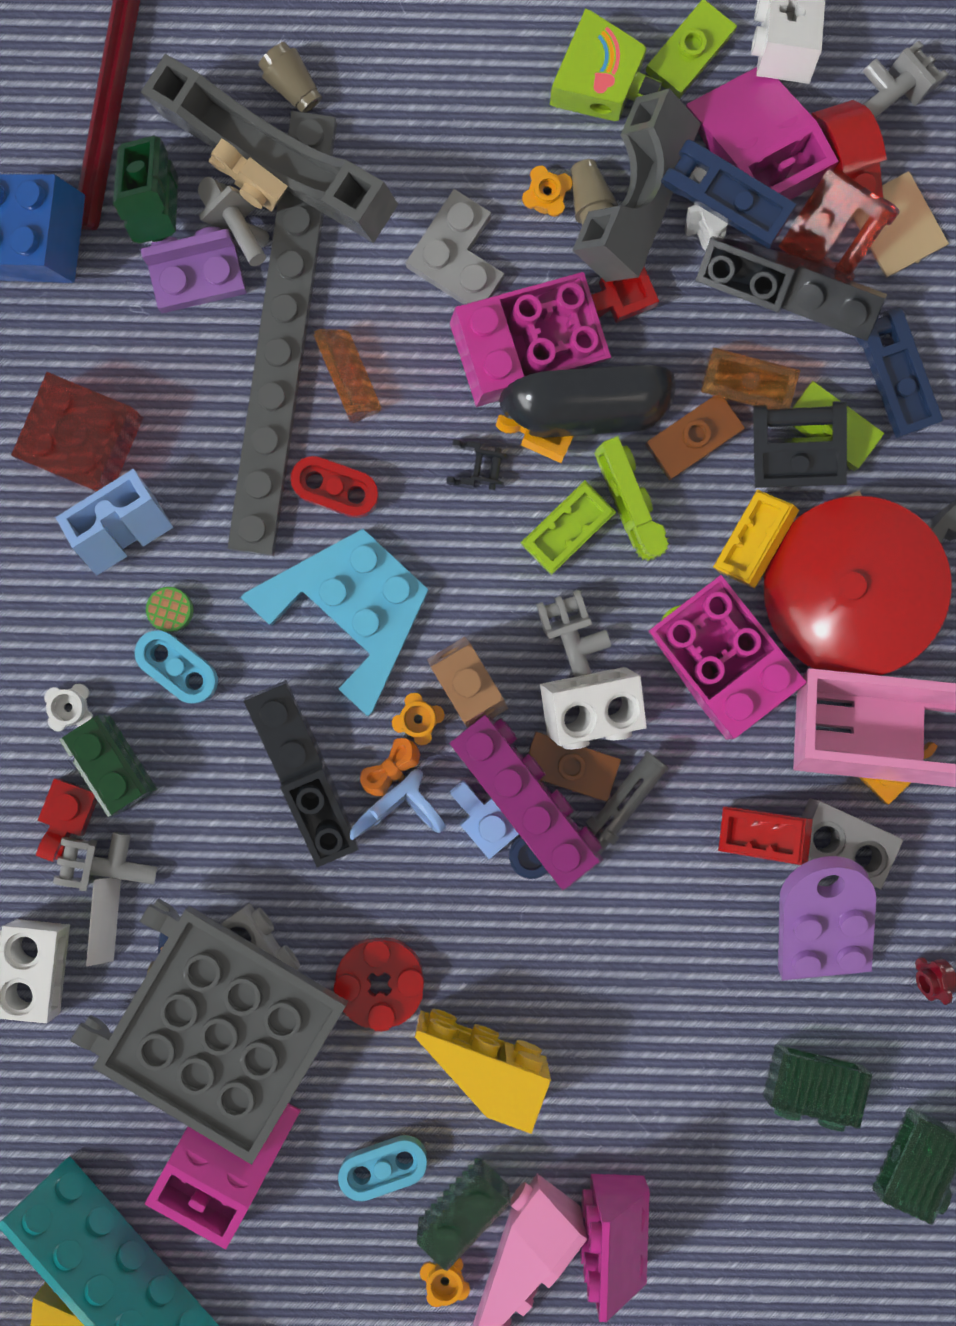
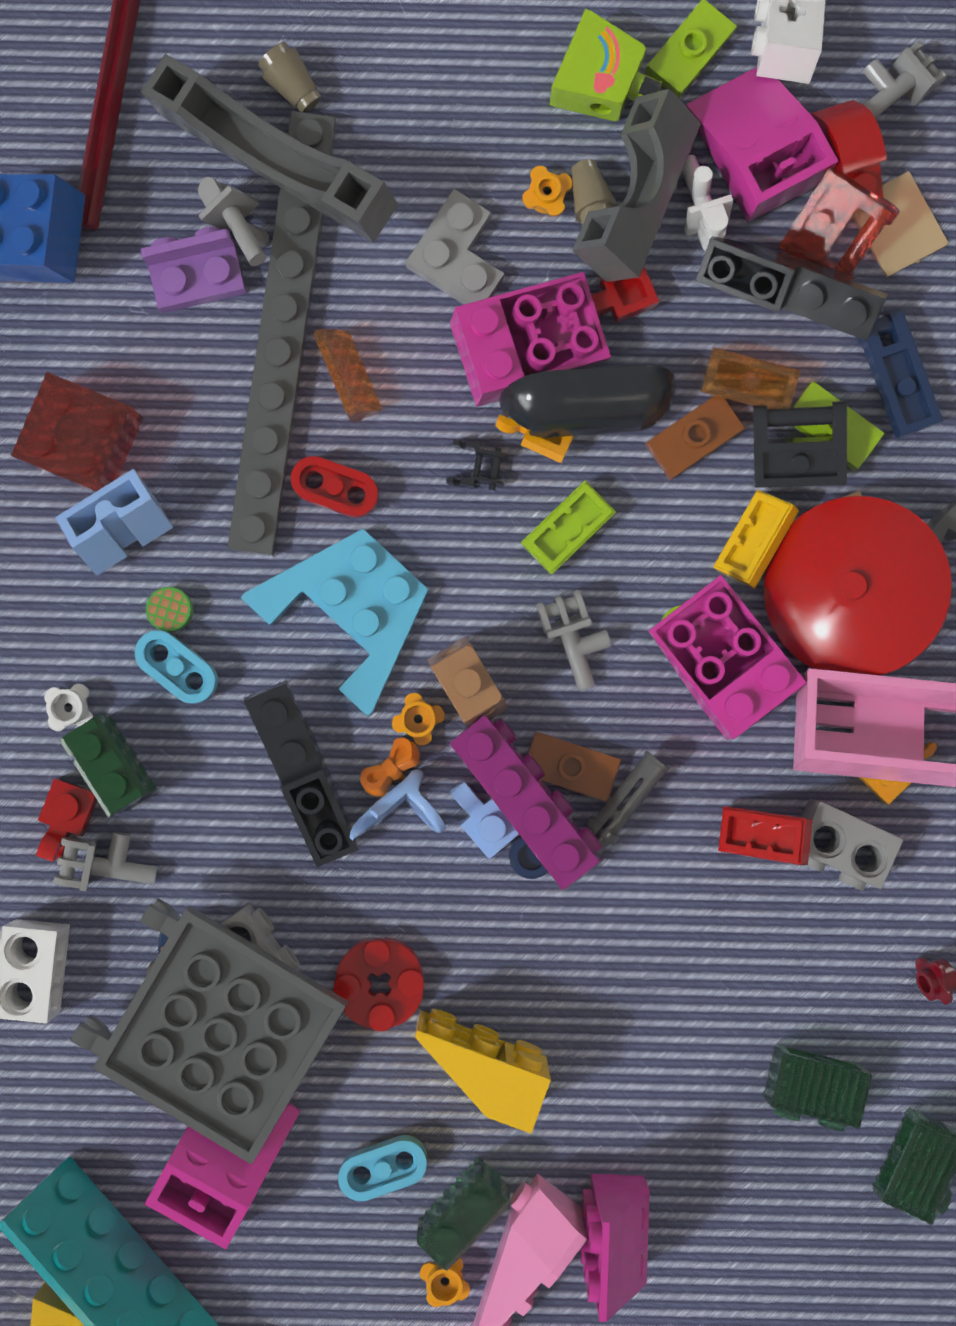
(103, 921): white sticker -> none
(146, 190): dark green brick -> none
(255, 182): tan plate -> none
(593, 695): white brick -> none
(631, 501): lime hinge -> none
(729, 194): dark blue plate -> none
(826, 926): medium lavender plate -> none

